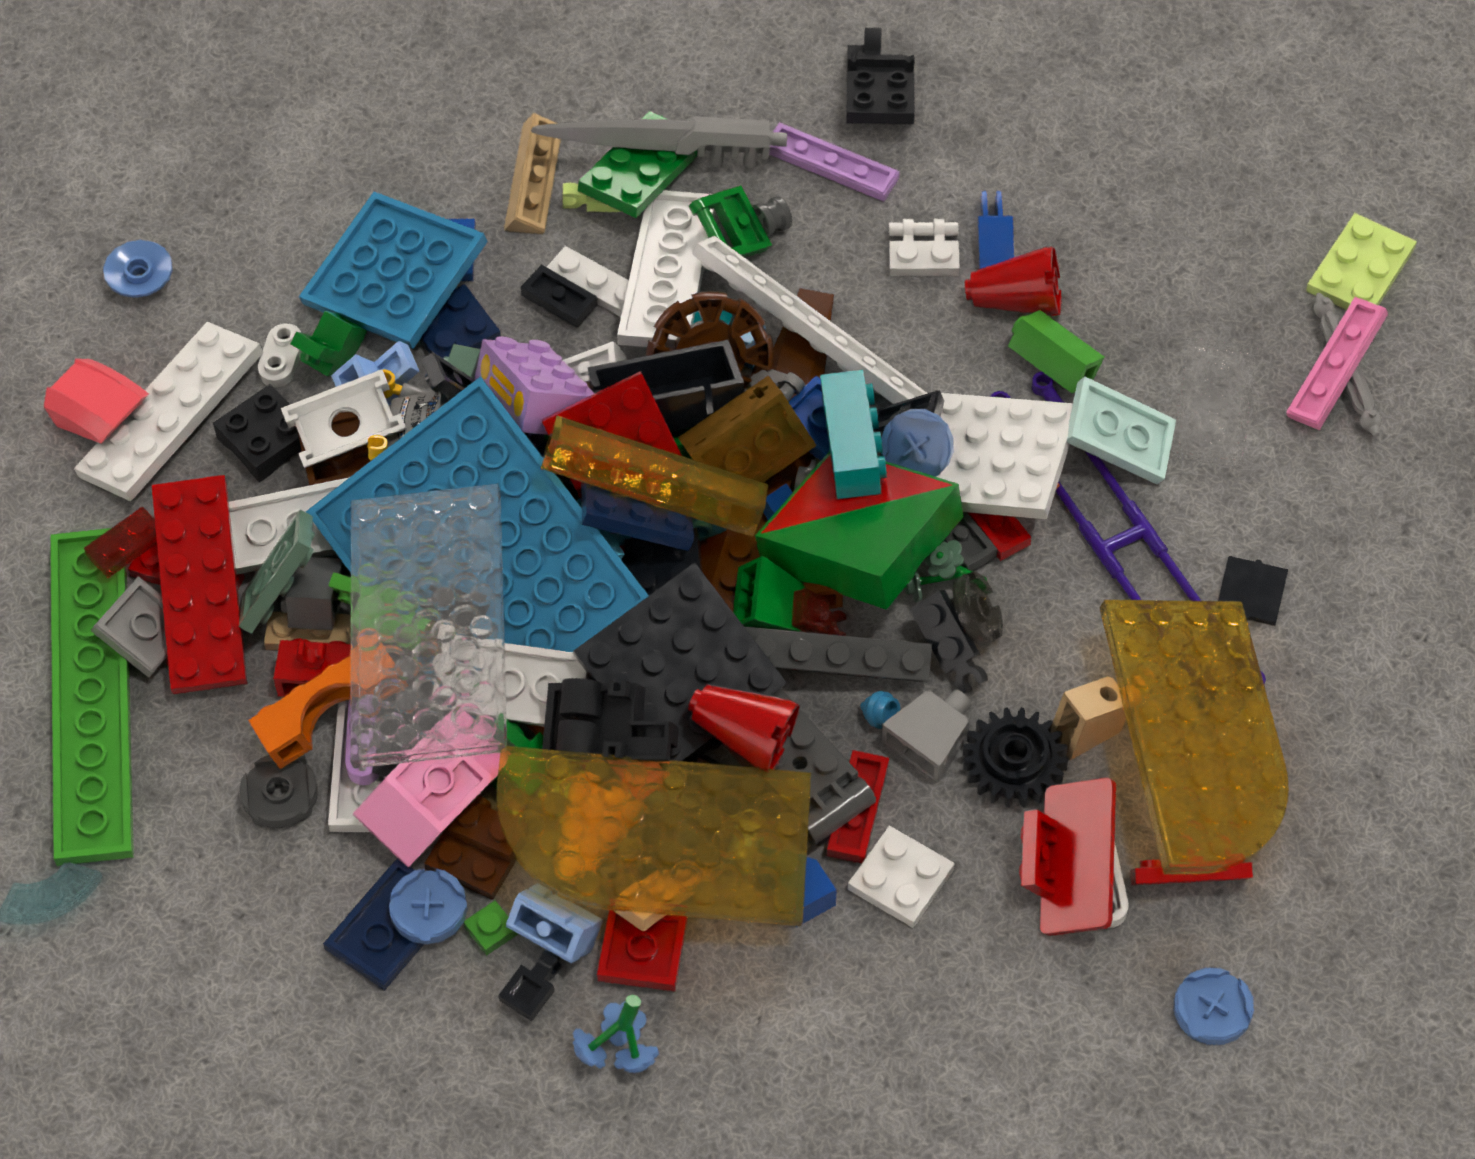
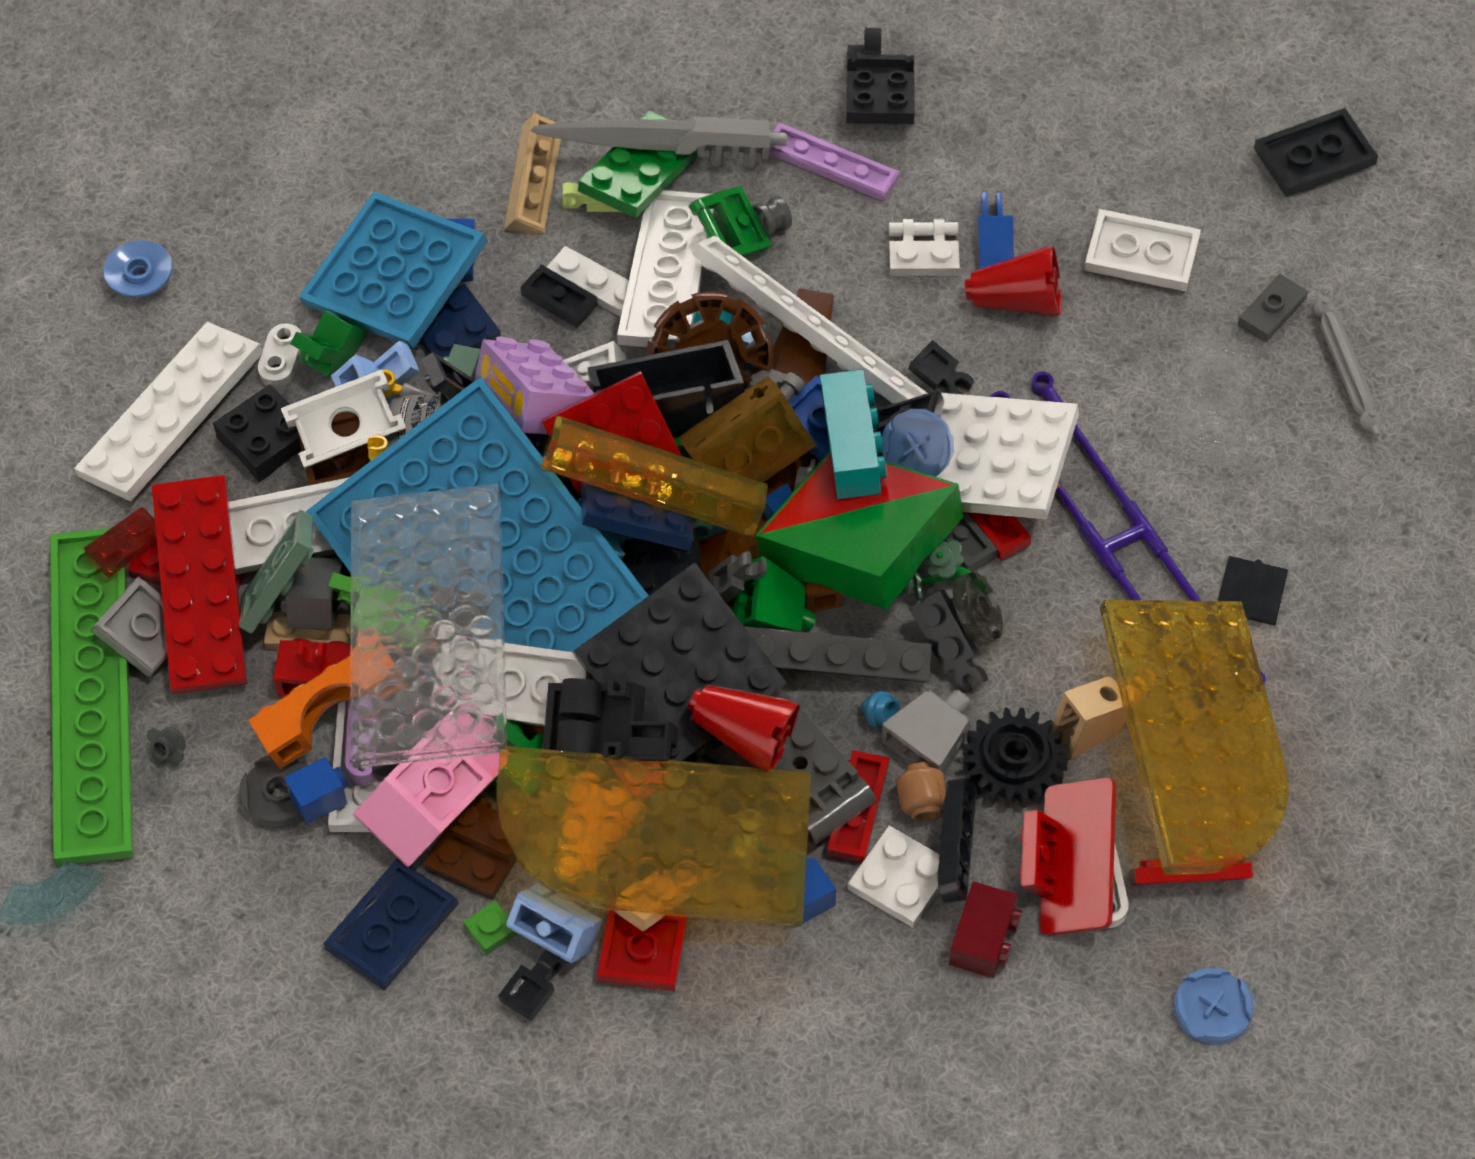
(92, 399): coral slope -> none
(166, 745): none -> dark grey plate
(317, 789): none -> blue brick
(428, 906): medium blue tile -> none
(620, 1025): medium blue plant -> none
(730, 574): none -> dark grey plate
(813, 614): clear red plate -> none
(921, 792): none -> medium nougat head
(938, 367): none -> black plate
(956, 840): none -> black beam
(983, 930): none -> dark red brick
(1054, 350): bright green brick -> none
(1120, 430): light aqua plate -> none
(1142, 250): none -> white plate
(1272, 307): none -> dark grey plate
(1315, 152): none -> black plate
(1337, 363): bright pink tile -> none
(1361, 263): yellowish green plate -> none

